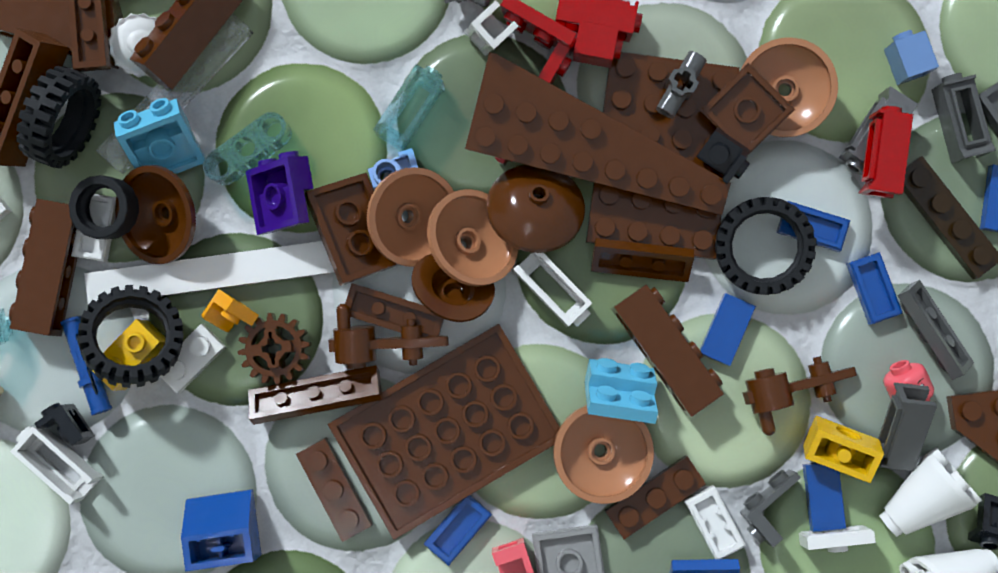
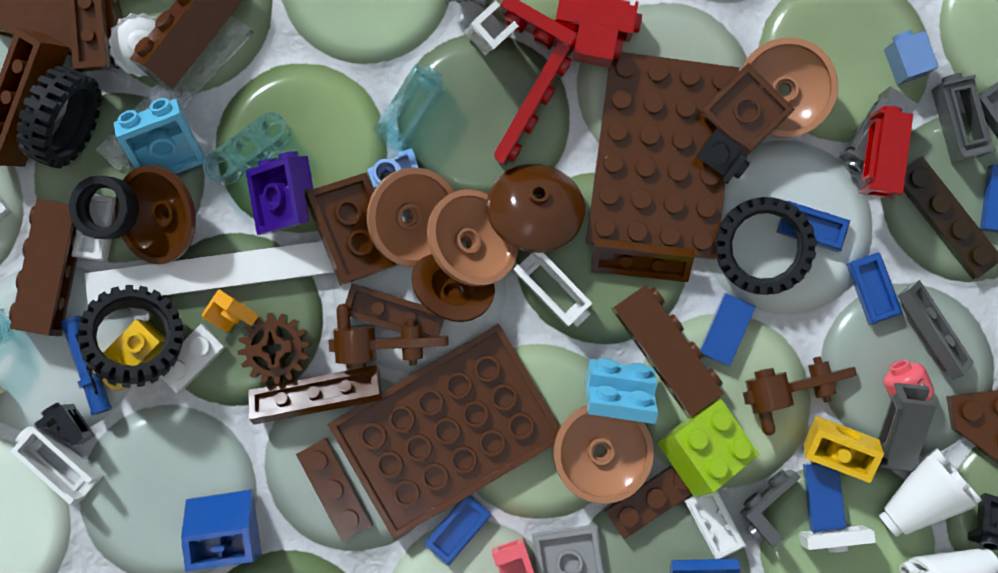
(551, 130): reddish brown wing -> none
(688, 72): dark grey axle -> none
(708, 449): none -> lime brick

